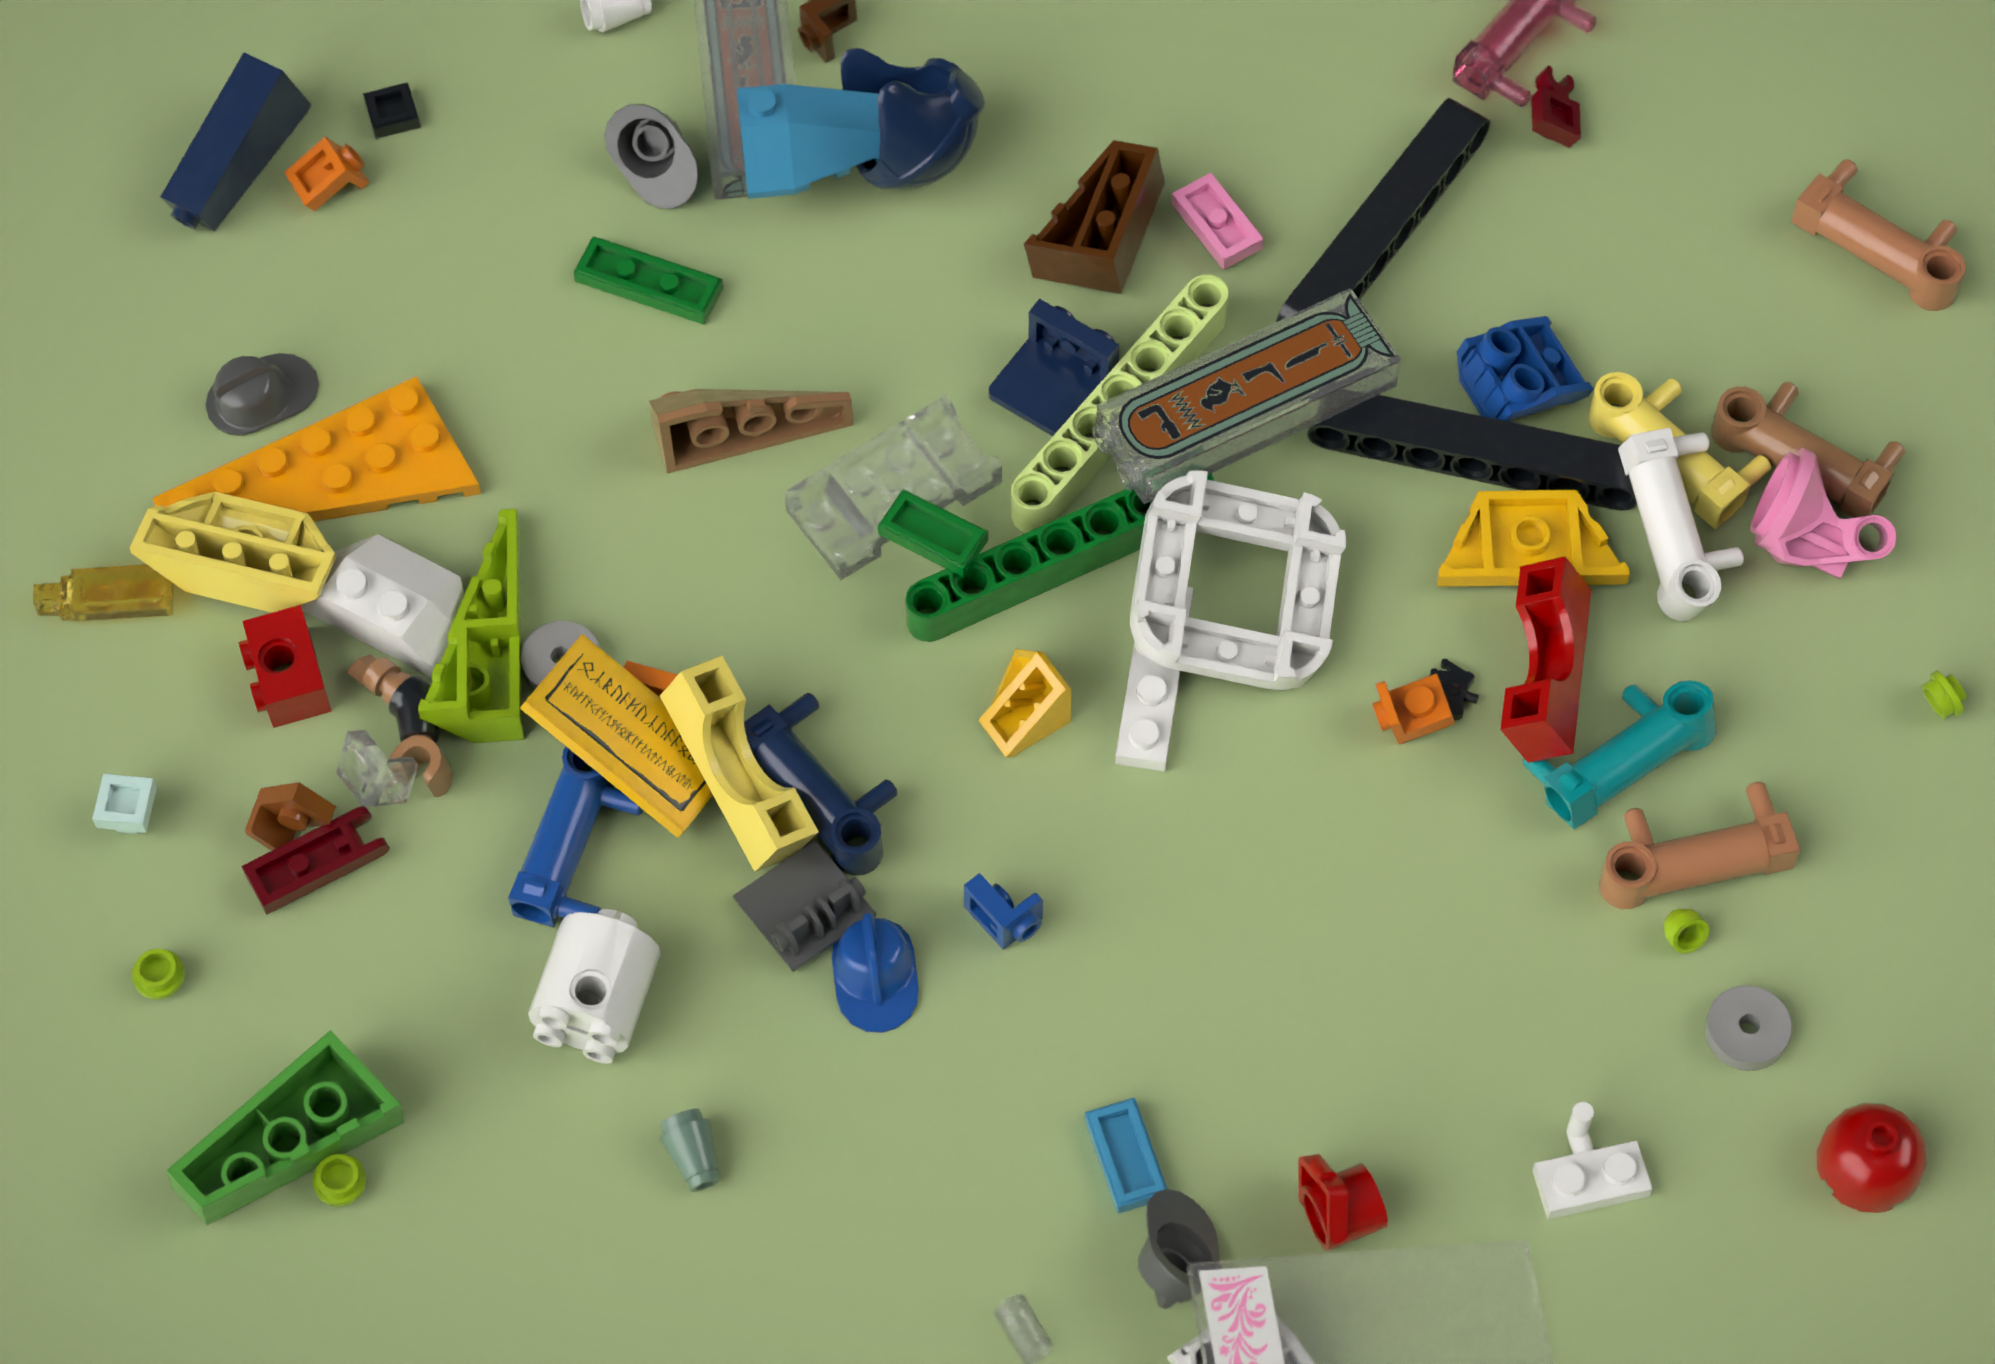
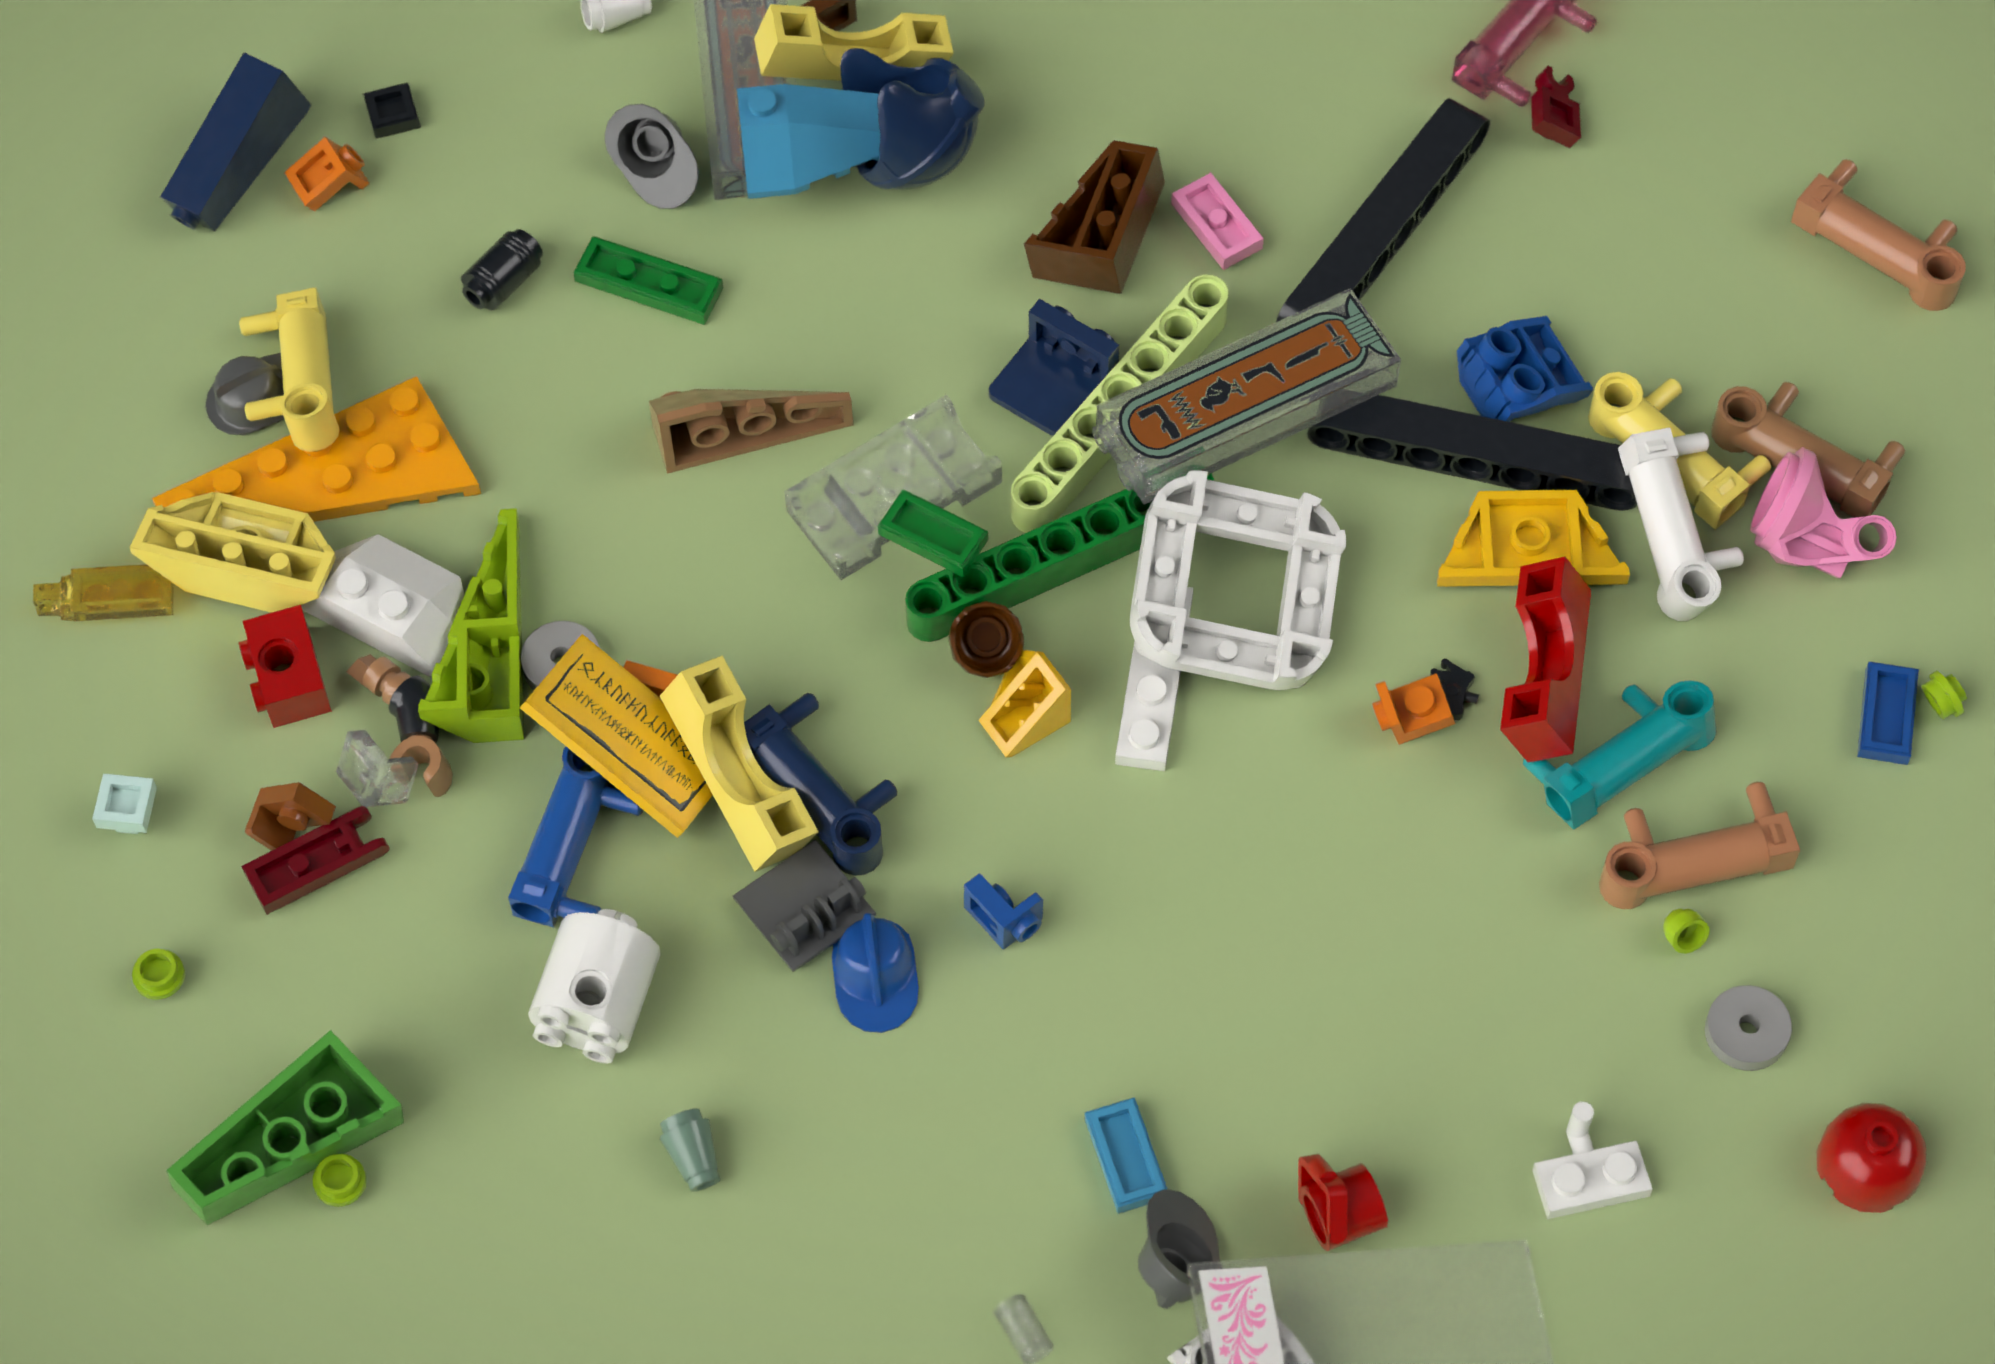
(305, 369): none -> light yellow piece
(501, 269): none -> black head
(799, 46): none -> light yellow arch
(986, 639): none -> reddish brown hair
(1887, 713): none -> blue tile

